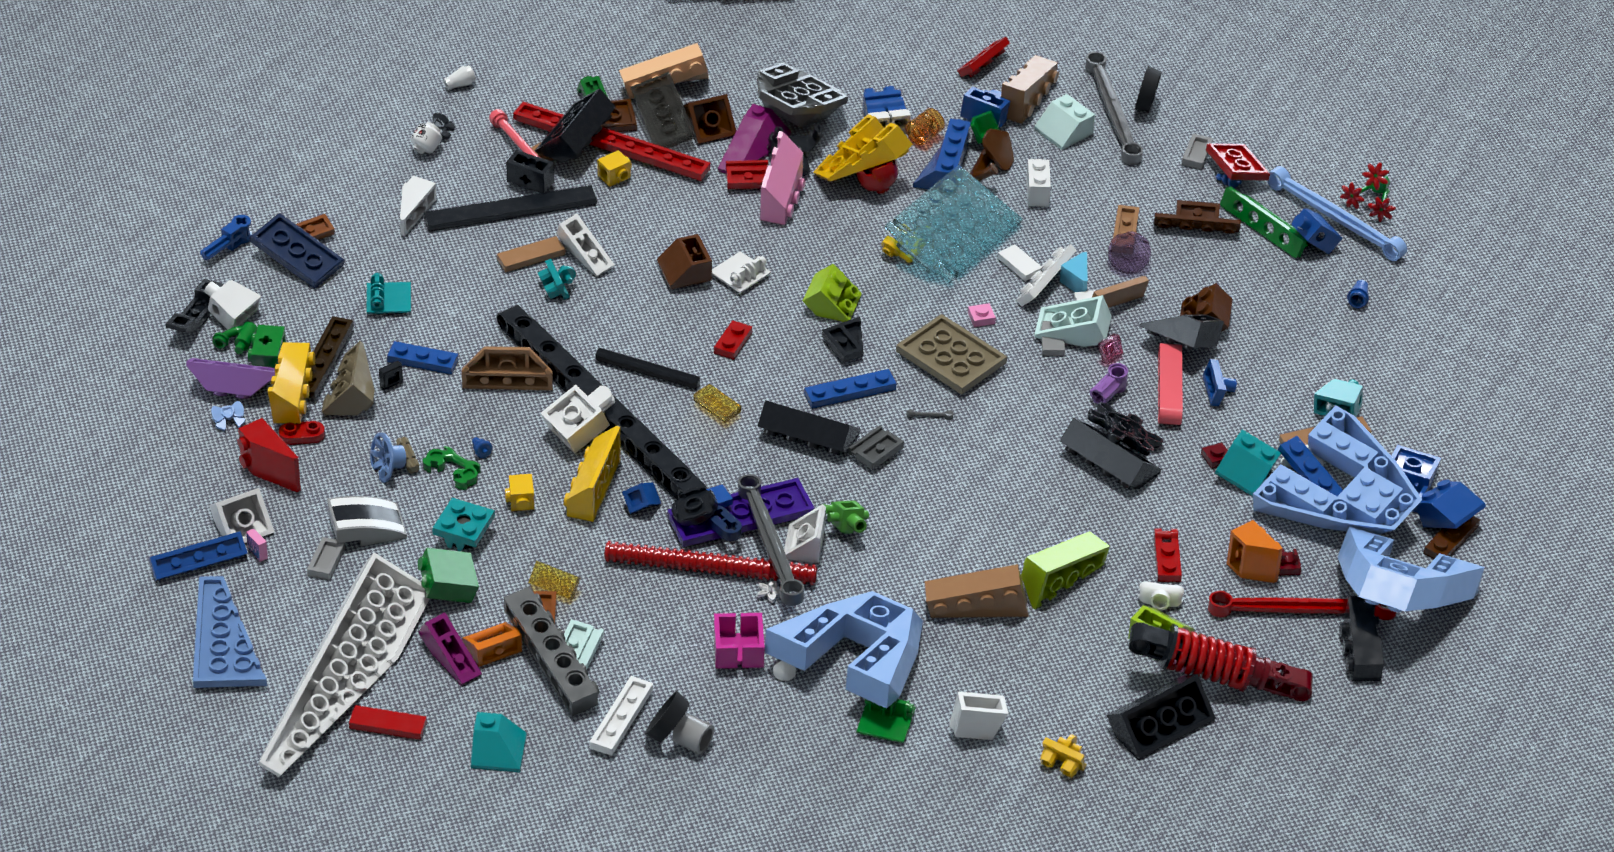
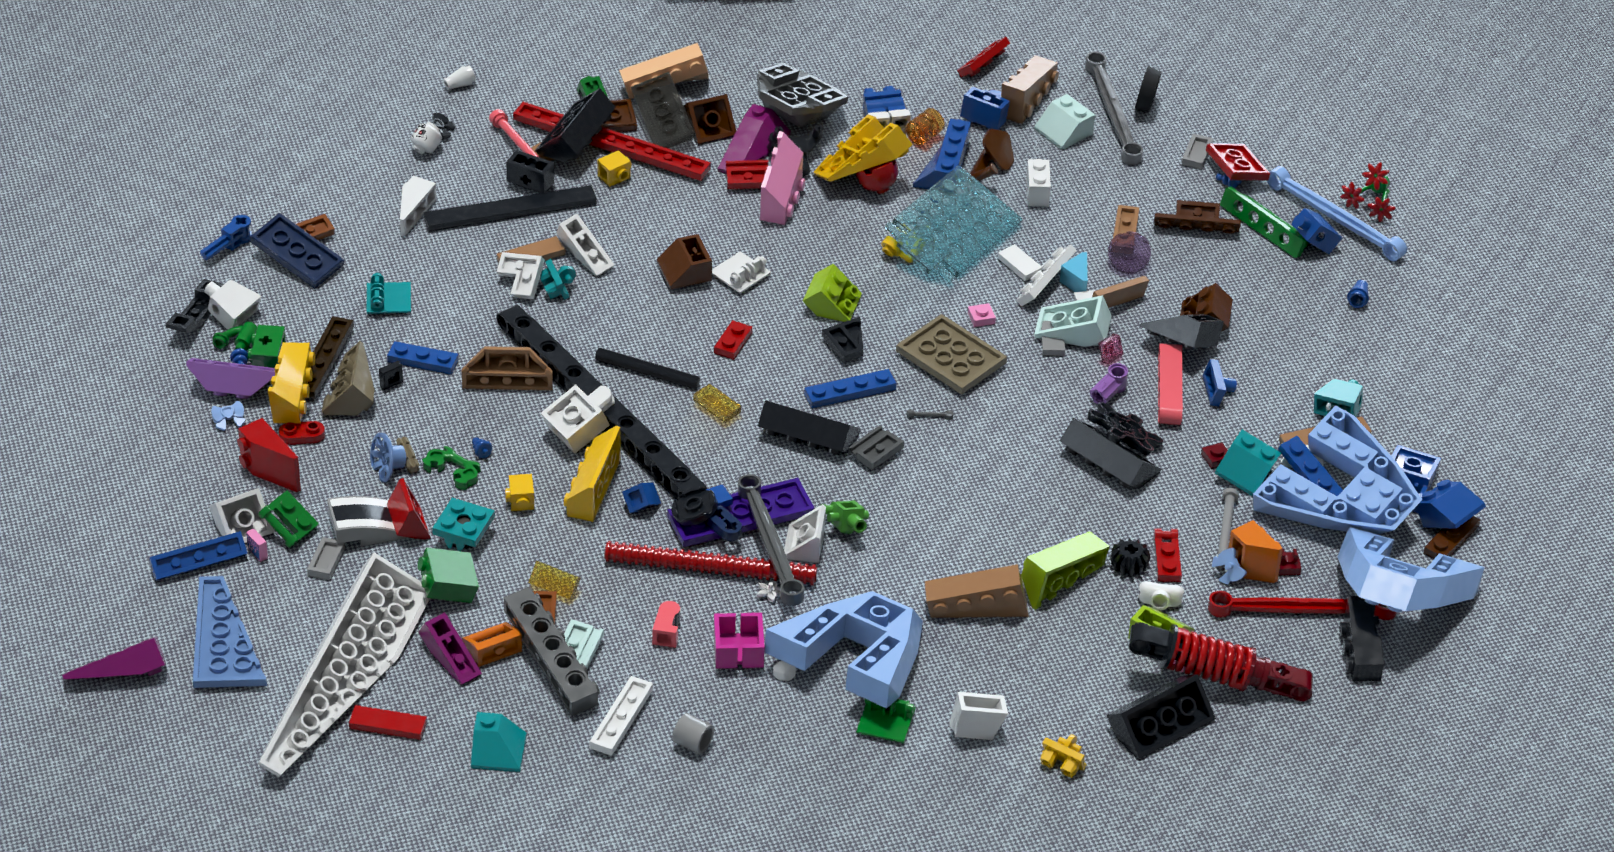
(133, 660): none -> magenta wedge
(239, 356): none -> blue hair
(292, 515): none -> green plate
(407, 513): none -> red slope
(525, 270): none -> white plate
(666, 625): none -> coral leg
(667, 717): black tyre -> none
(982, 123): green panel -> none
(1130, 557): none -> black gear
(1230, 496): none -> light grey bar
(1233, 568): none -> light blue piece

